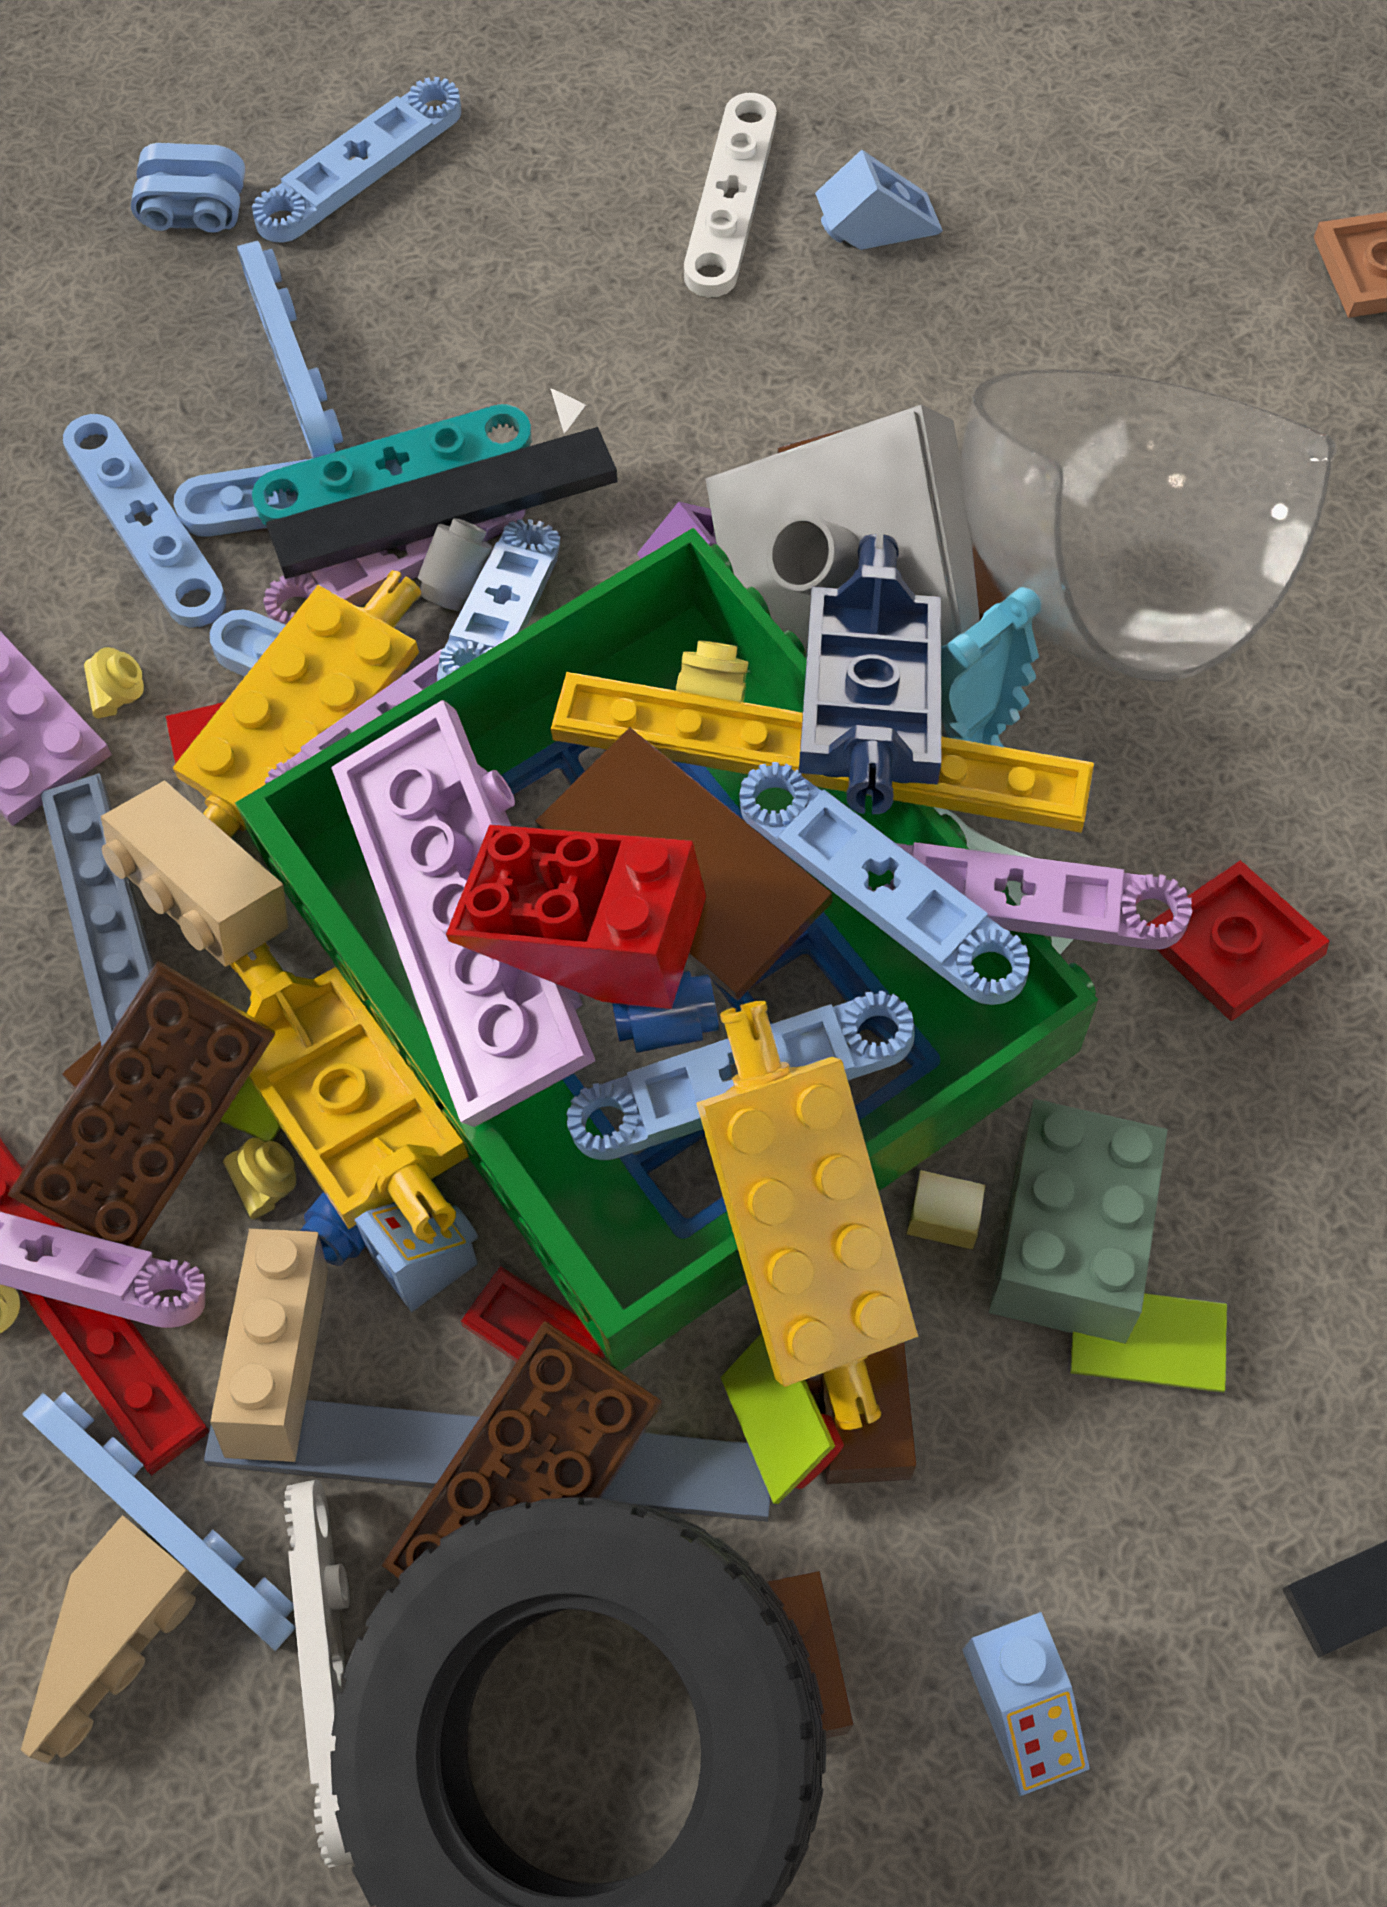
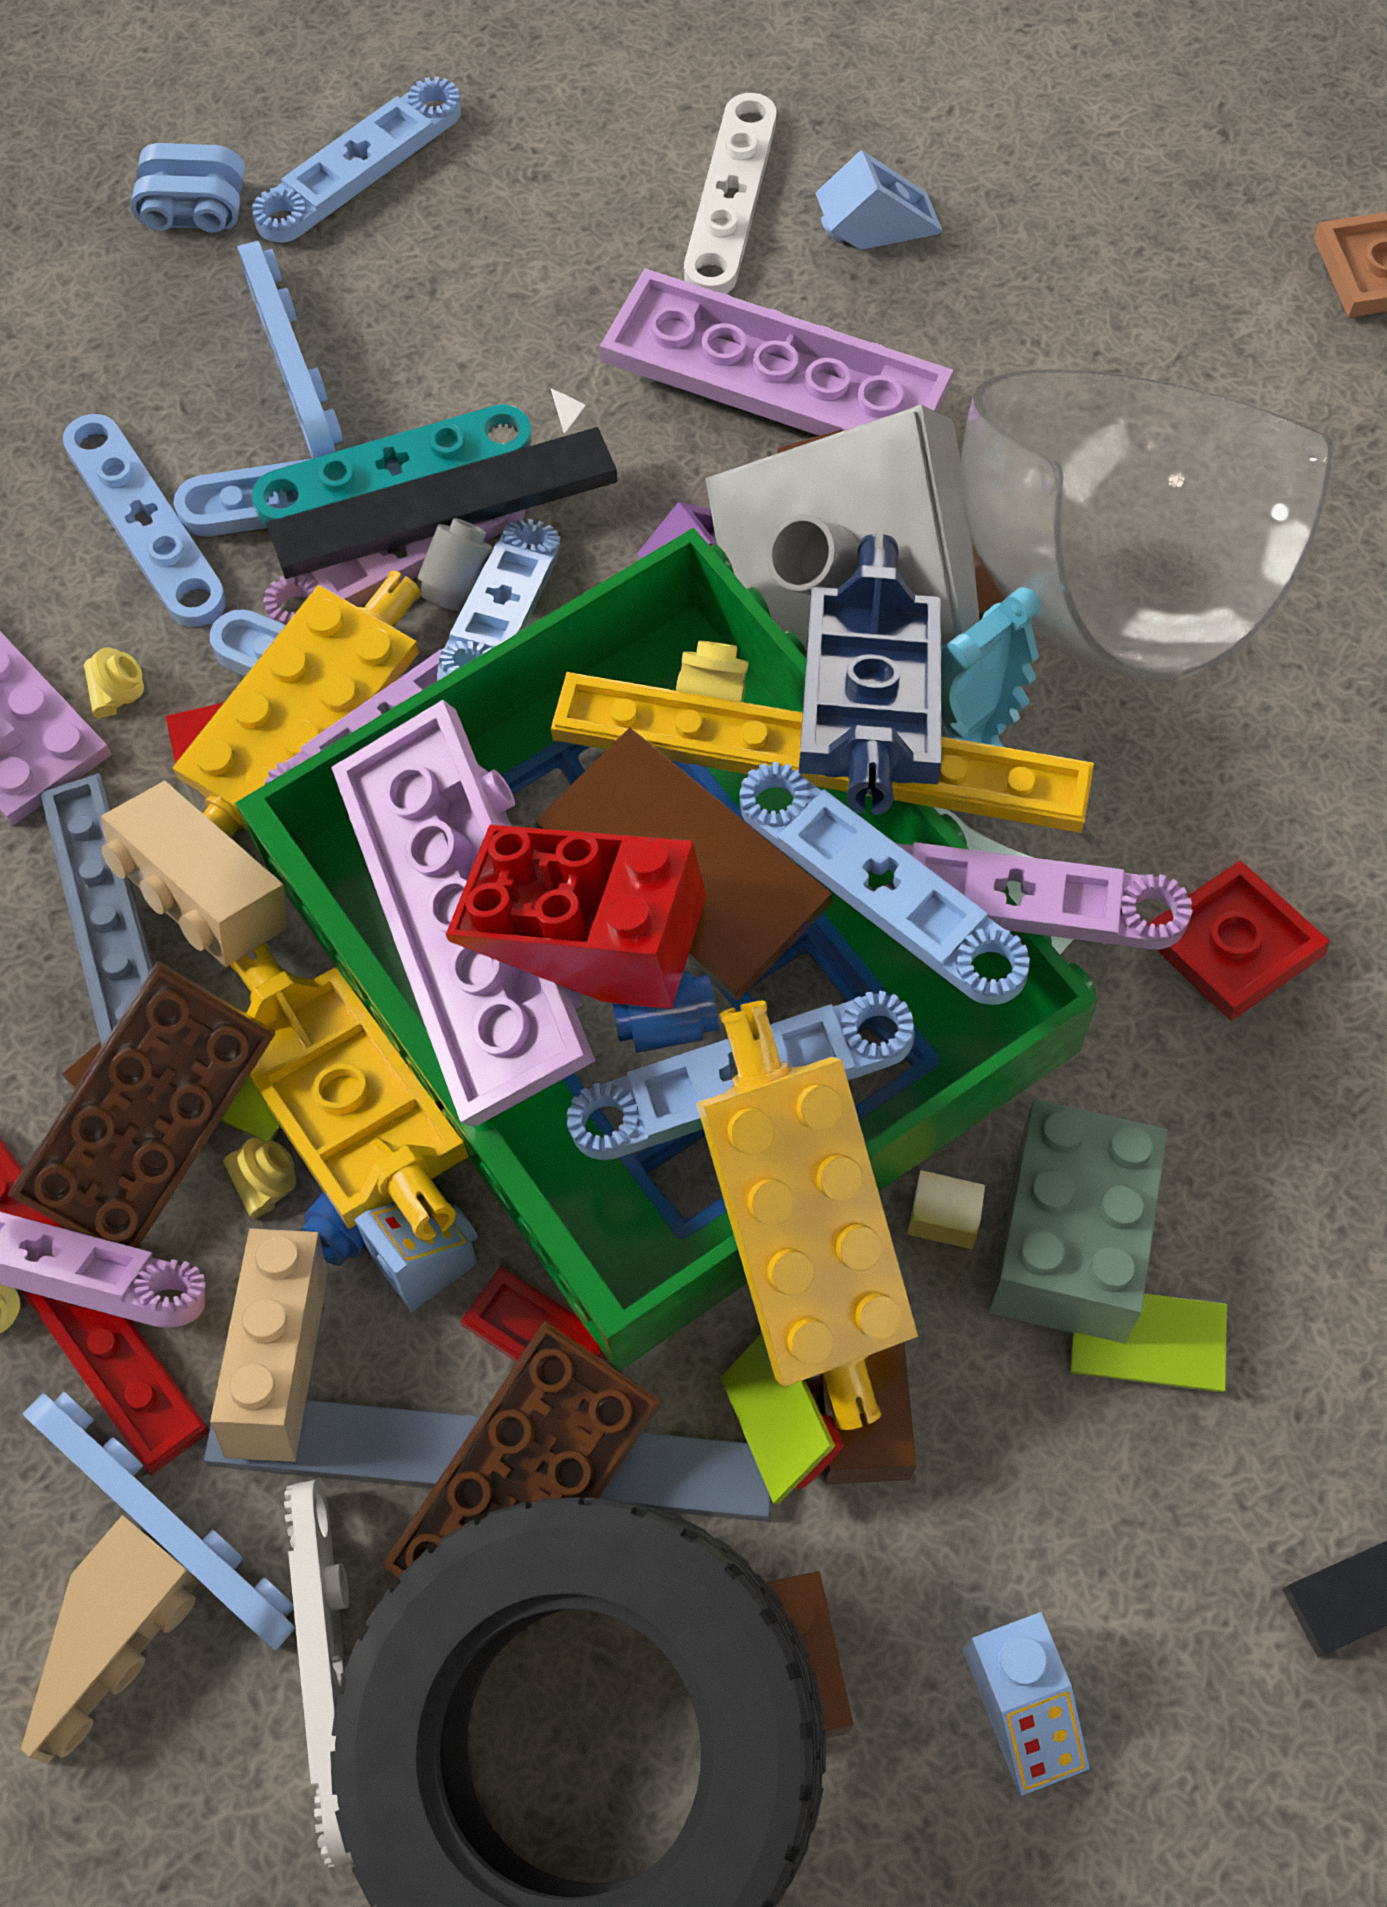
(764, 358): none -> lavender plate

